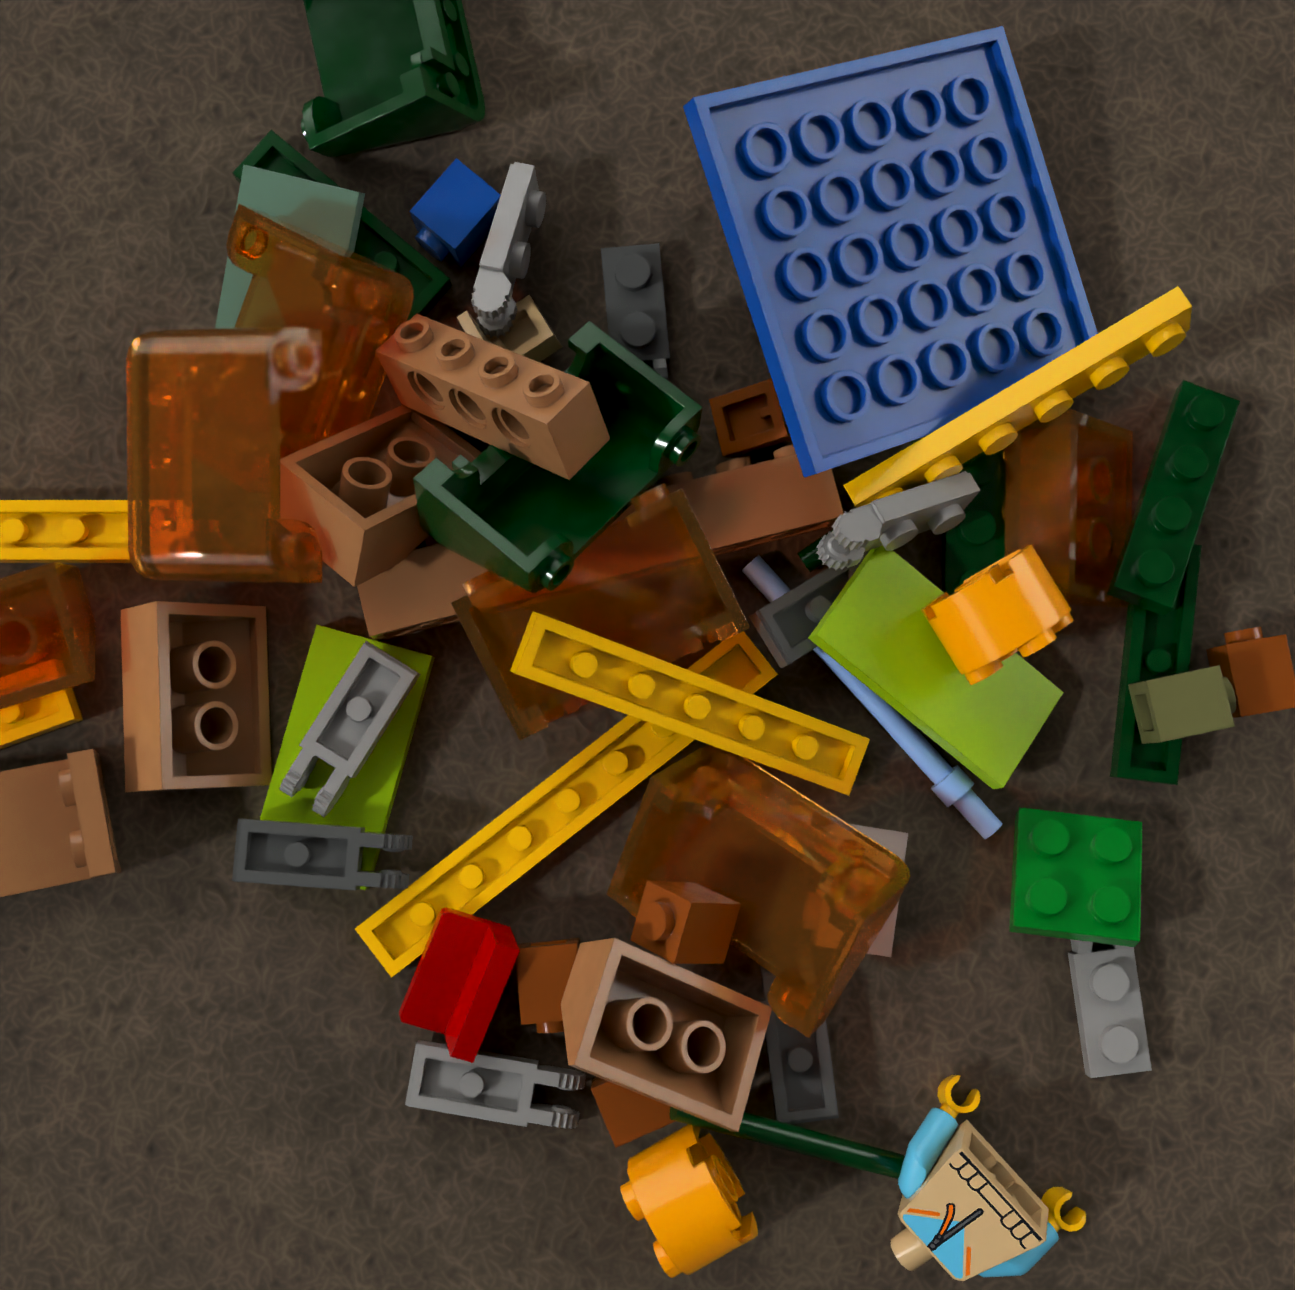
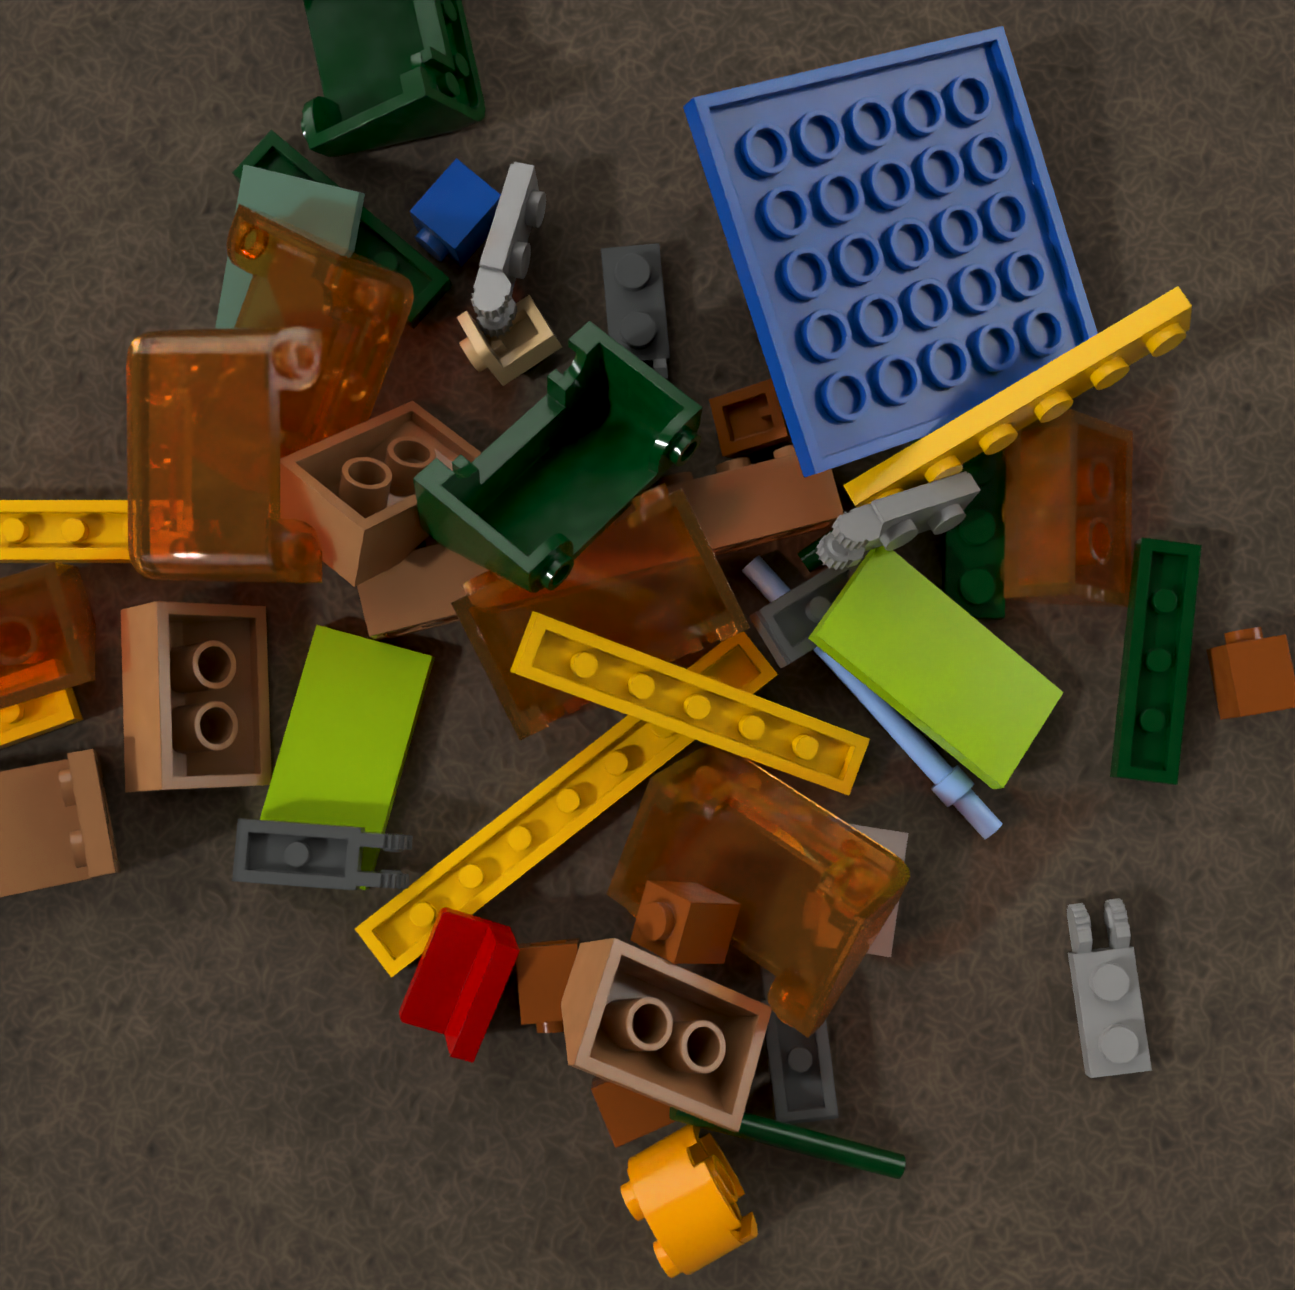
(351, 723): light grey hinge -> none
(490, 1088): light grey hinge -> none
(495, 395): medium nougat brick -> none
(970, 1203): torso -> none
(998, 613): light orange brick -> none
(1076, 877): green plate -> none
(1173, 498): dark green plate -> none
(1183, 705): olive brick -> none

